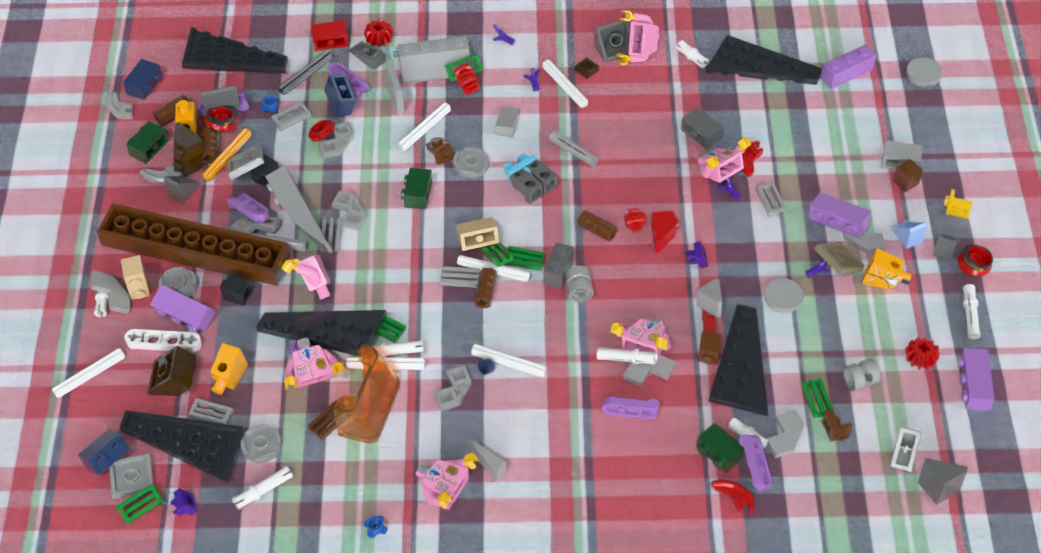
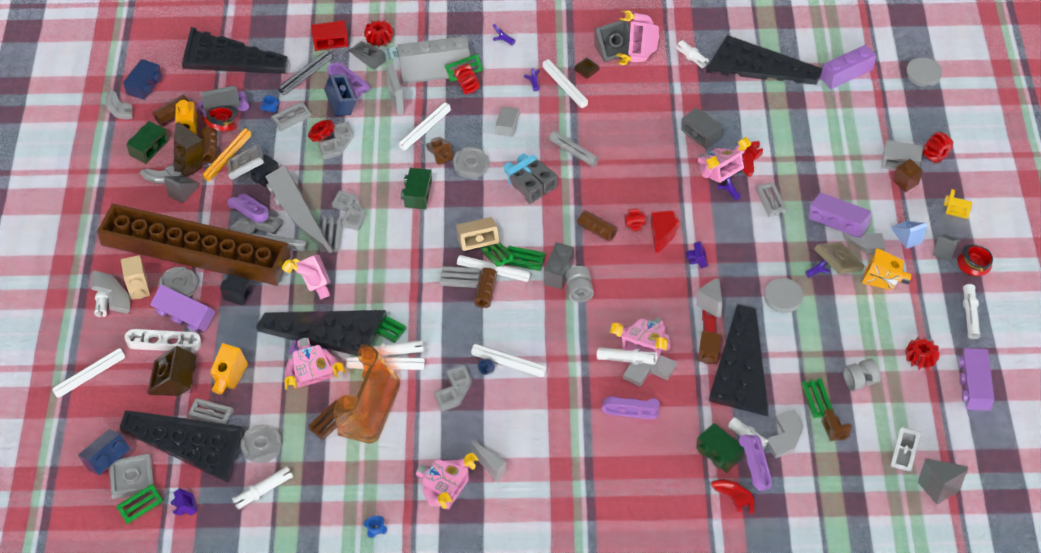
(937, 147): none -> red gear

